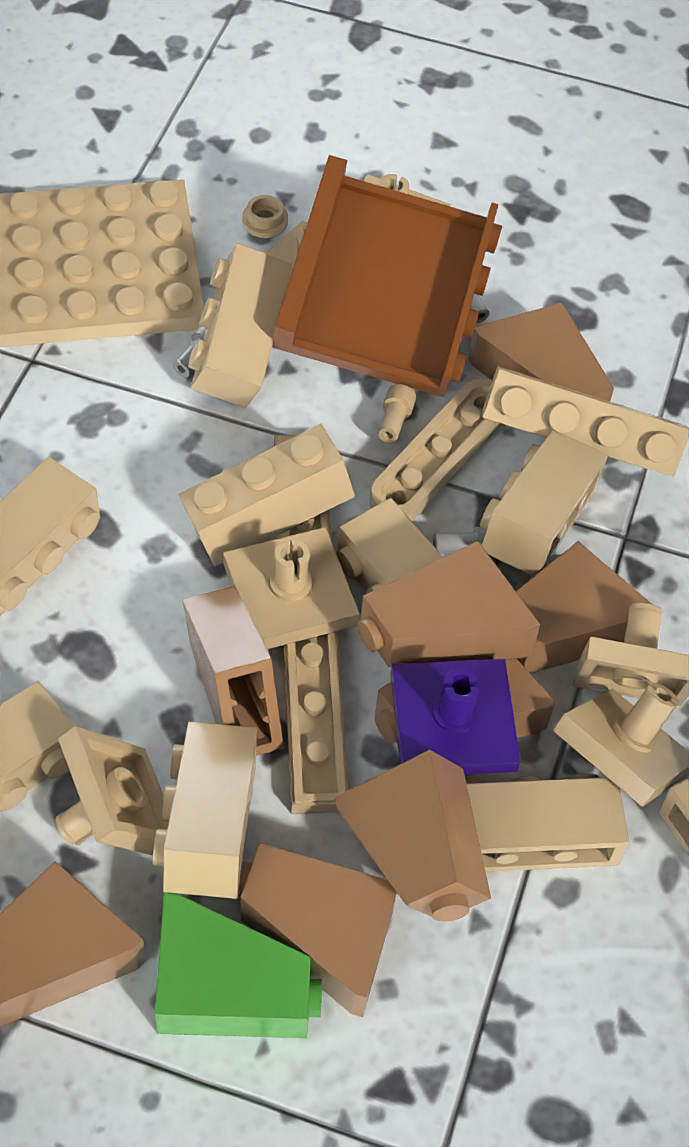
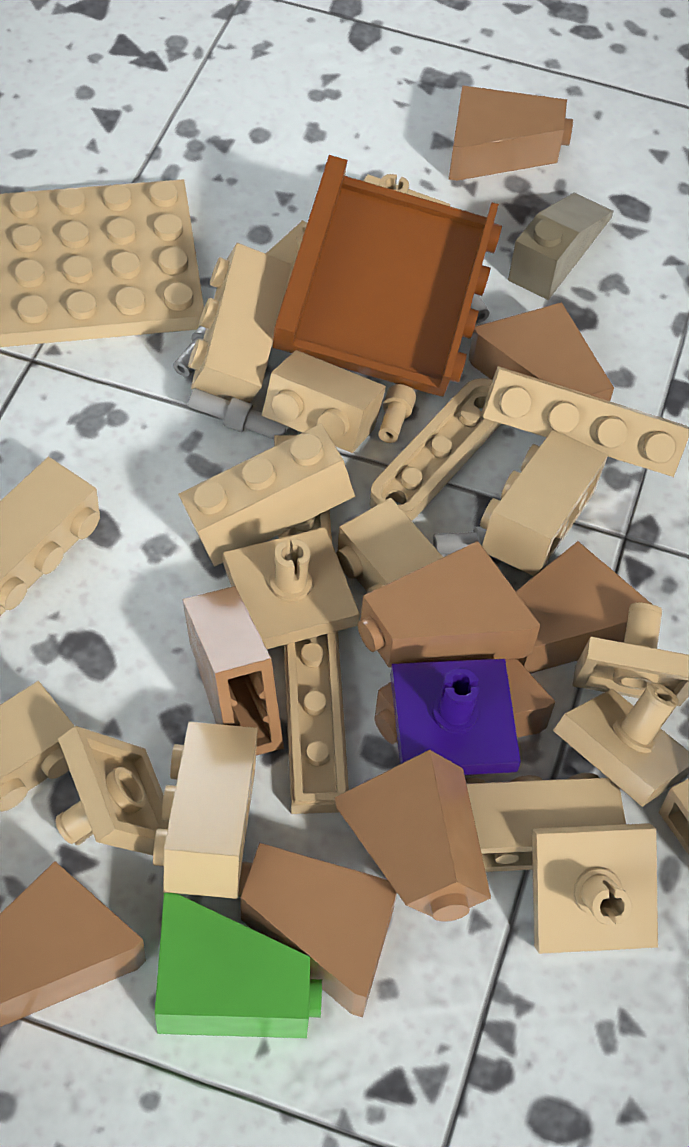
(235, 413): none -> light grey bar
(265, 217): tan plate -> none
(314, 392): none -> tan brick
(506, 132): none -> medium nougat slope
(556, 243): none -> dark tan slope
(595, 888): none -> tan tile

